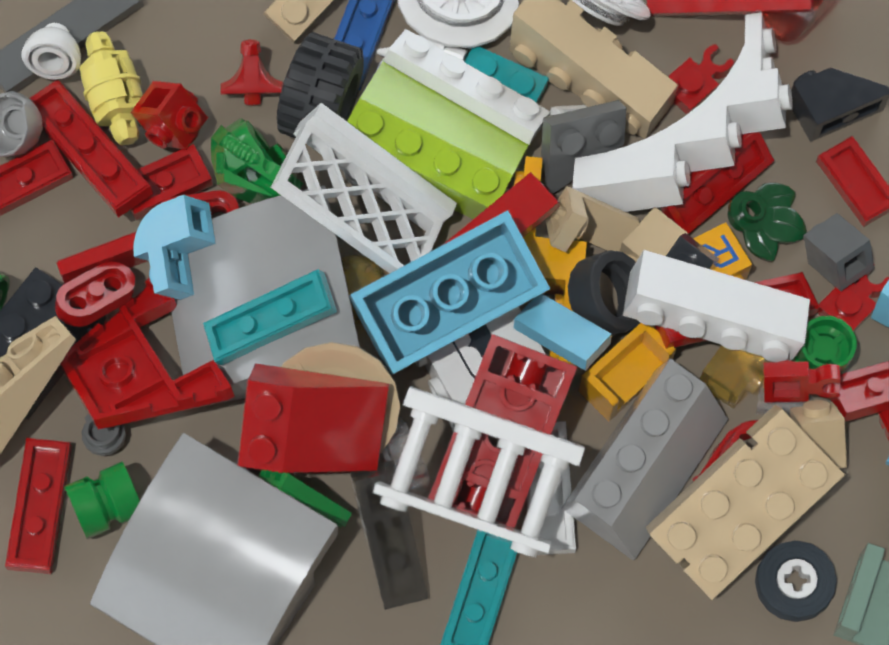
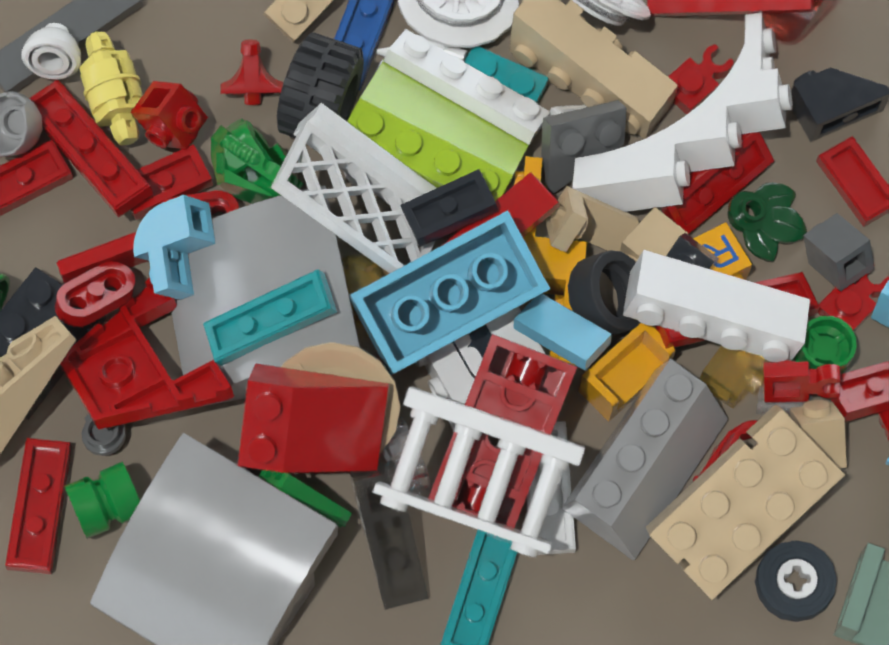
(449, 208): none -> black plate

